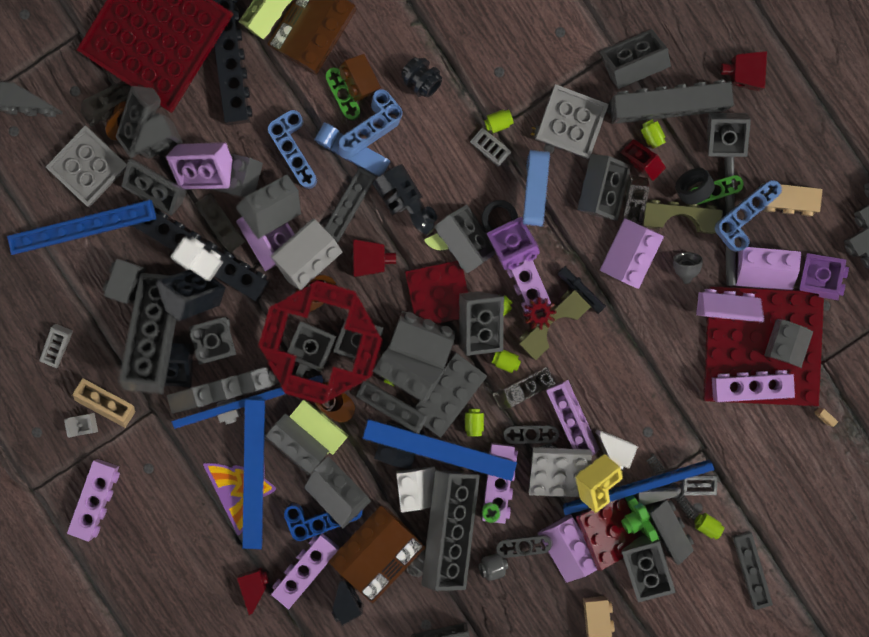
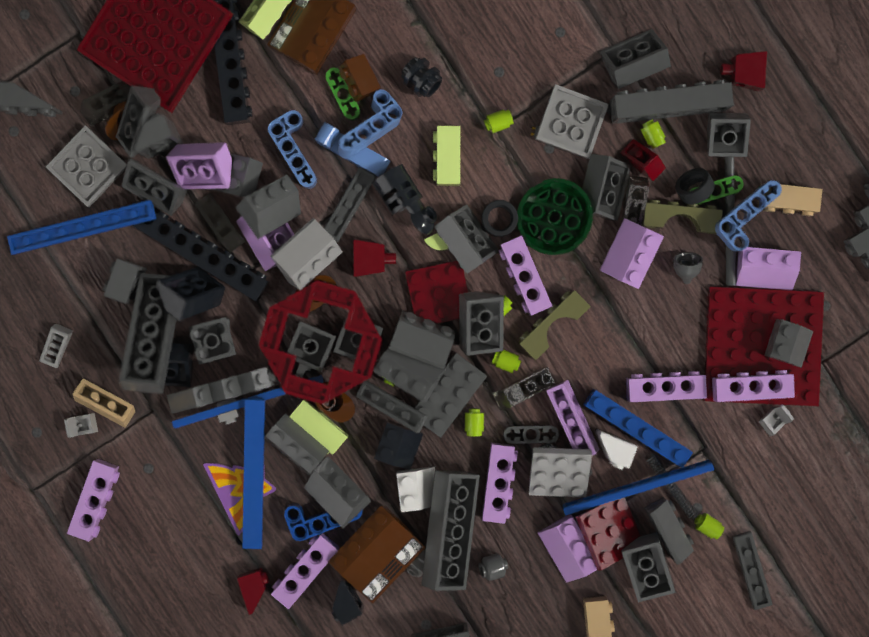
(195, 257): white brick -> none
(439, 450): blue tile -> none
(447, 155): none -> yellowish green brick
(488, 518): bright green bush -> none
(506, 152): light grey slope -> none
(509, 543): dark grey beam -> none
(513, 243): medium lavender plate -> none
(536, 187): medium blue beam -> none
(538, 306): dark red gear -> none
(540, 206): none -> dark green brick
(576, 284): black pin -> none
(596, 481): light yellow brick -> none
(637, 428): none -> blue brick
(638, 519): bright green plant -> none
(657, 494): light grey slope -> none
(684, 485): dark grey tile -> none
(696, 389): none -> lavender brick
(729, 305): lavender slope -> none
(775, 419): none -> light grey bracket
(824, 276): medium lavender plate -> none
(828, 419): tan tile -> none

